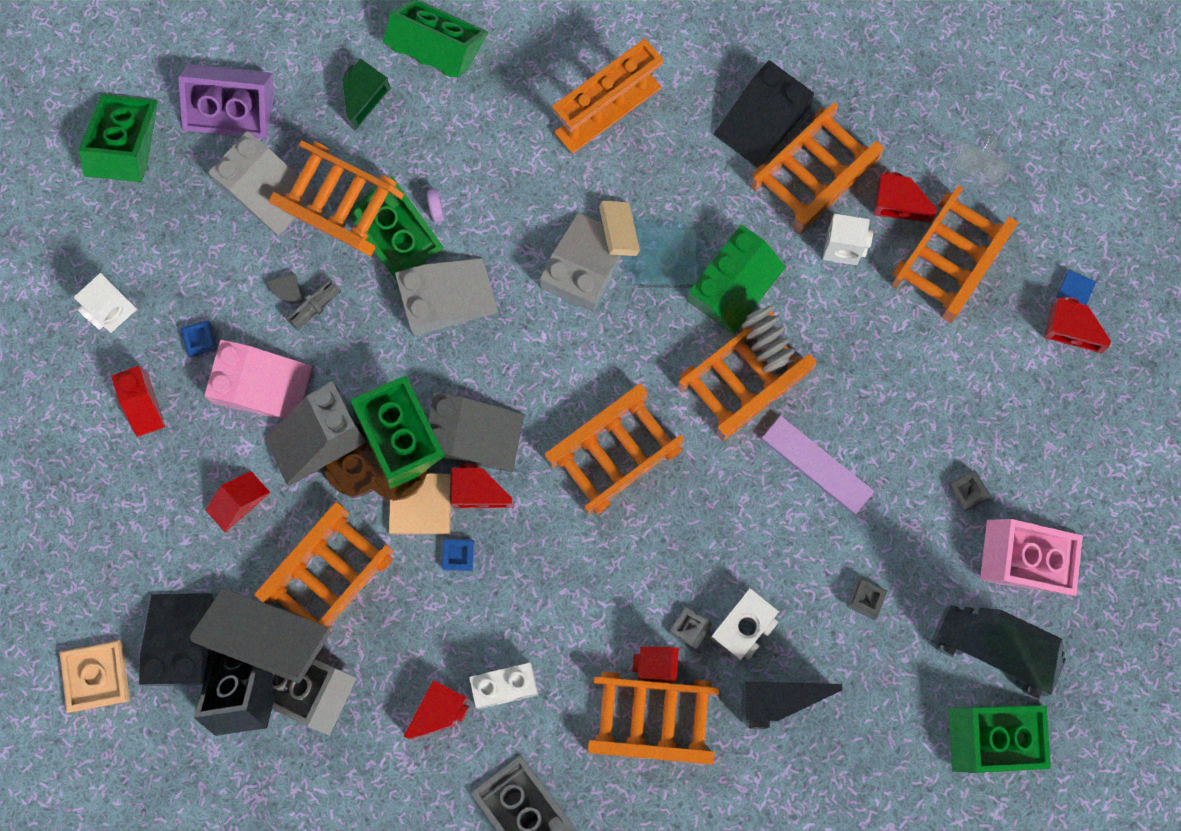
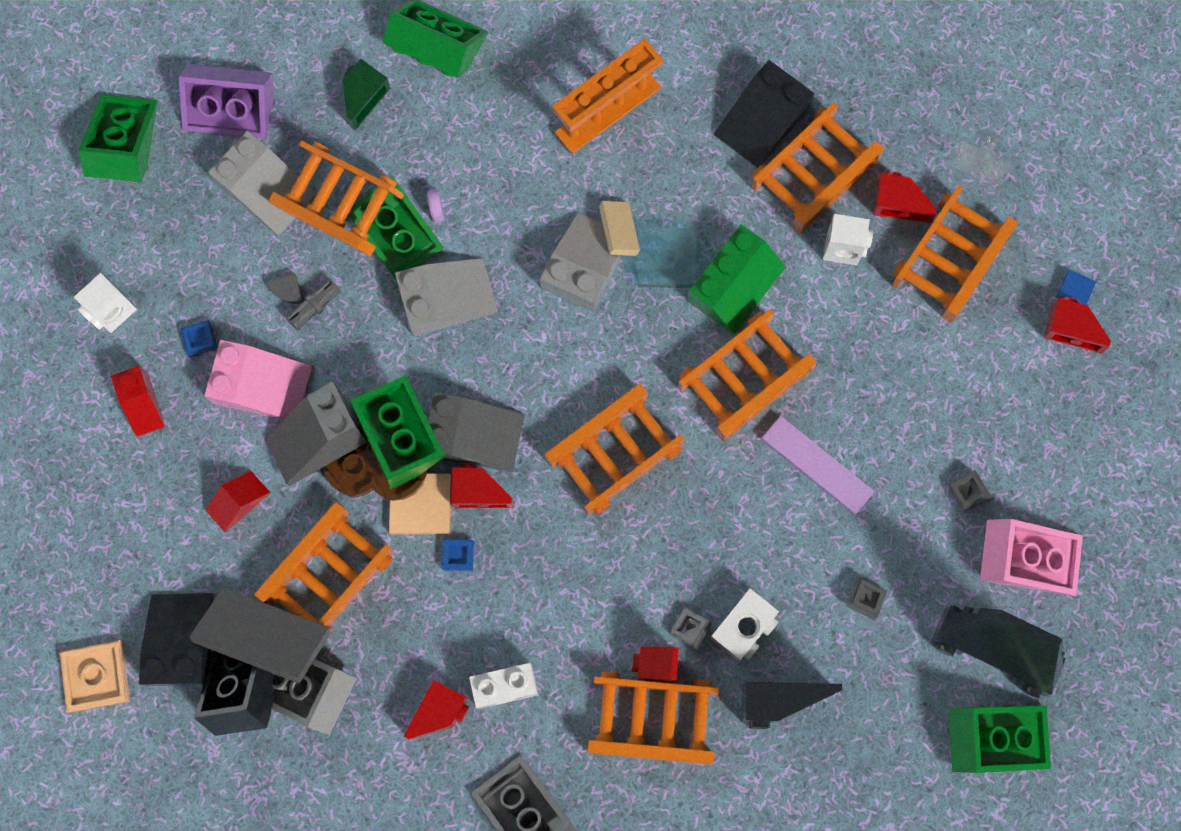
(768, 339): light grey piece -> none

